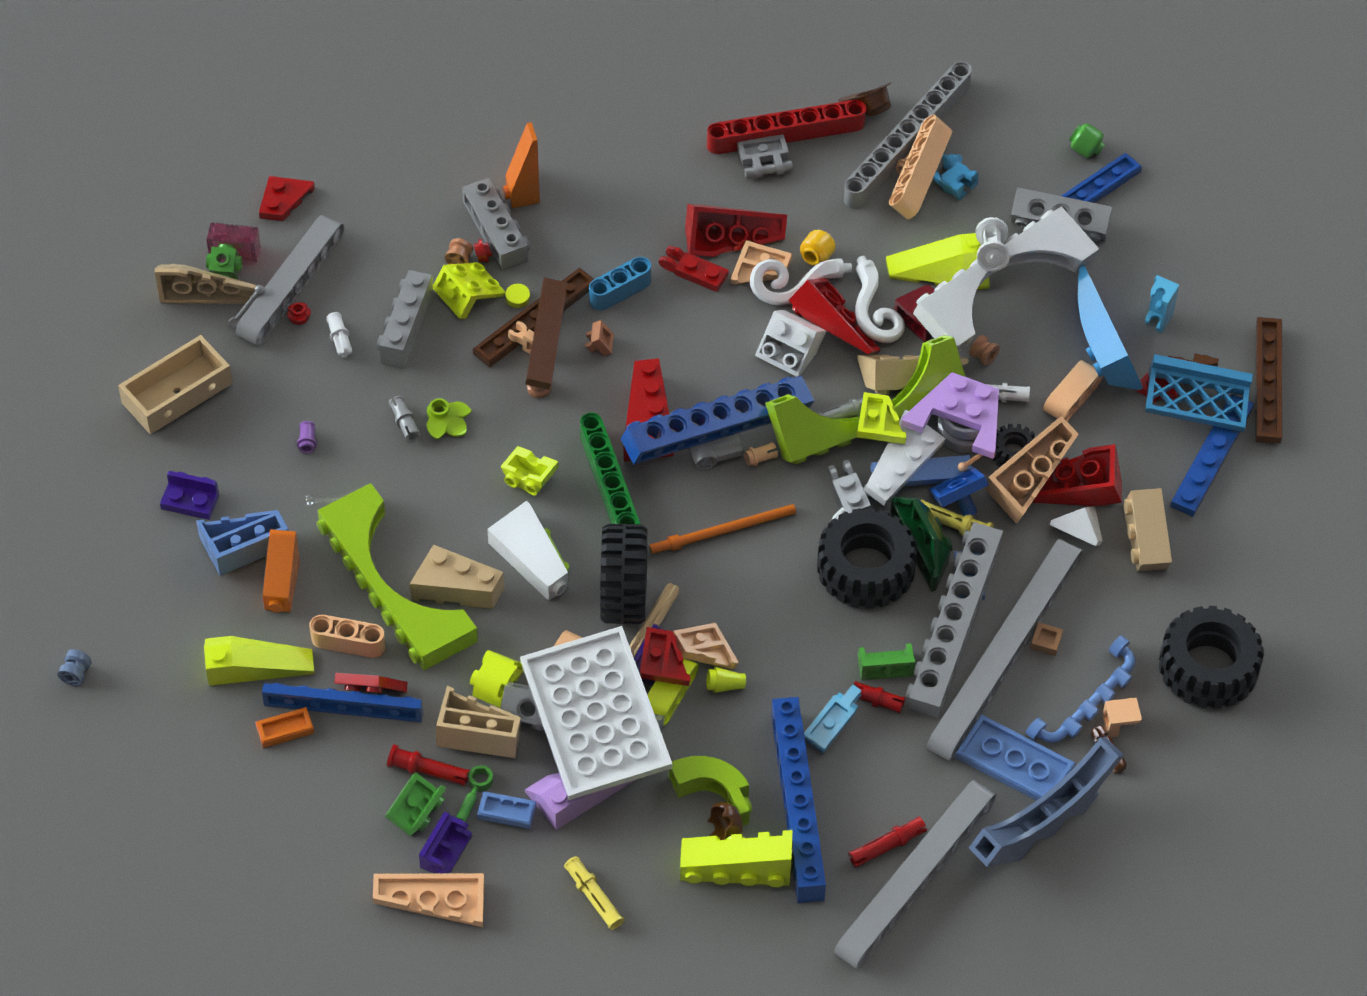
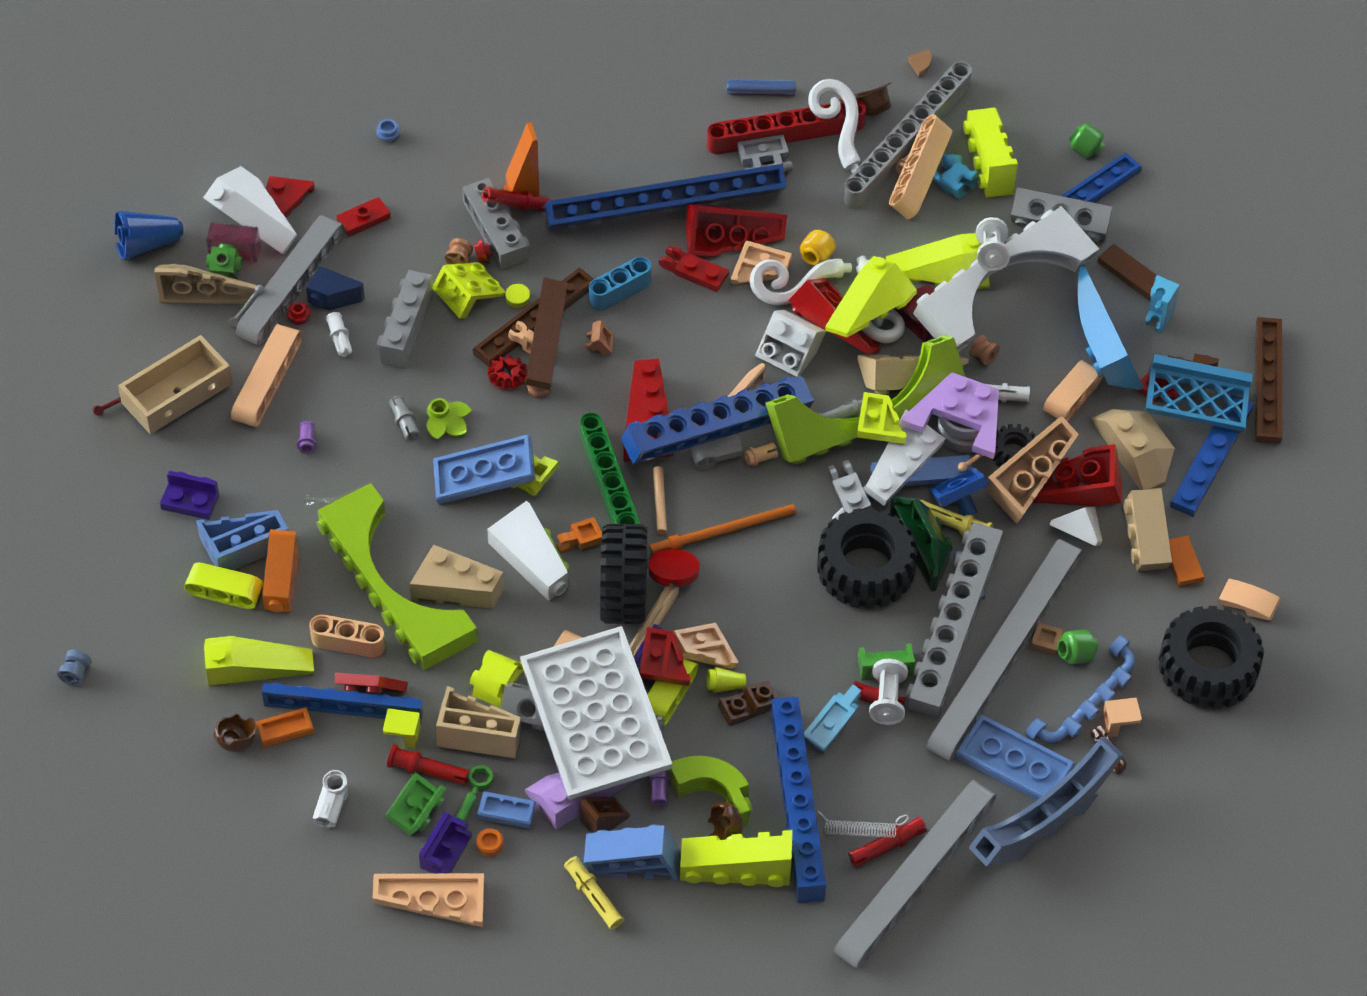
(98, 410): none -> dark red hinge
(144, 232): none -> blue cone
(224, 585): none -> neon yellow beam
(235, 733): none -> reddish brown hair
(249, 204): none -> white wedge
(266, 375): none -> light nougat beam
(331, 800): none -> white piece
(333, 290): none -> dark blue slope
(363, 216): none -> red plate
(388, 130): none -> medium blue plate
(403, 724): none -> neon yellow panel
(484, 469): none -> medium blue tile
(489, 842): none -> orange tile
(502, 379): none -> red gear
(522, 200): none -> red pin
(583, 533): none -> orange plate
(602, 813): none -> reddish brown slope
(632, 851): none -> medium blue wedge
(659, 500): none -> light nougat bar
(659, 788): none -> medium lavender pin
(665, 196): none -> blue brick
(673, 567): none -> red tile
(749, 704): none -> reddish brown slope
(751, 381): none -> light nougat slope
(761, 87): none -> medium blue axle
(827, 820): none -> white piece
(846, 148): none -> white plant
(872, 294): none -> neon yellow wedge
(889, 674): none -> white hose
(920, 62): none -> medium nougat tile
(991, 152): none -> neon yellow wedge
(1077, 646): none -> bright green head
(1128, 270): none -> reddish brown tile
(1139, 445): none -> tan wedge
(1185, 562): none -> orange tile
(1252, 599): none -> light nougat slope

